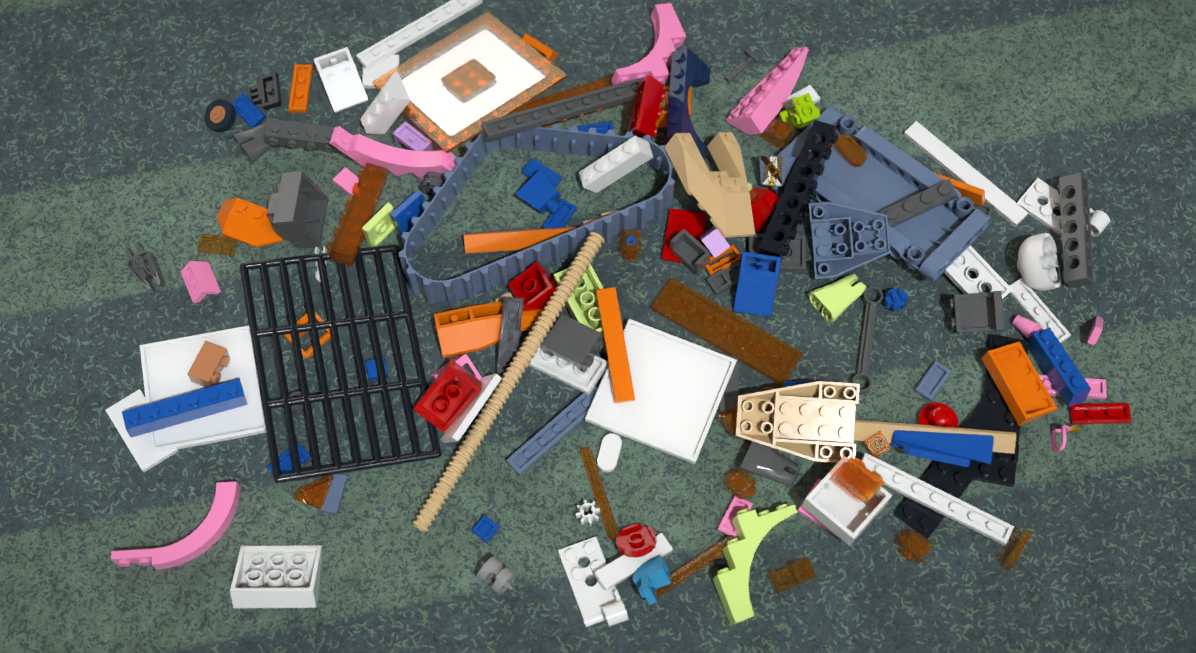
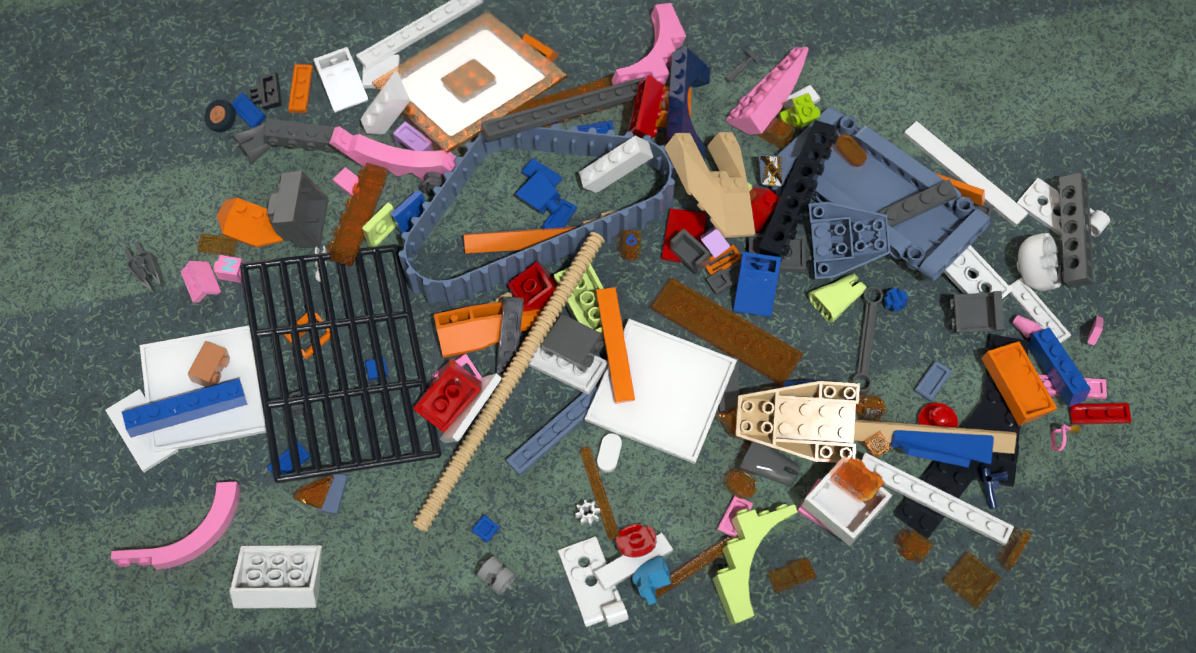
(228, 268): none -> bright pink brick
(870, 408): none -> clear orange head
(972, 580): none -> clear orange tile
(992, 484): none -> dark blue hose

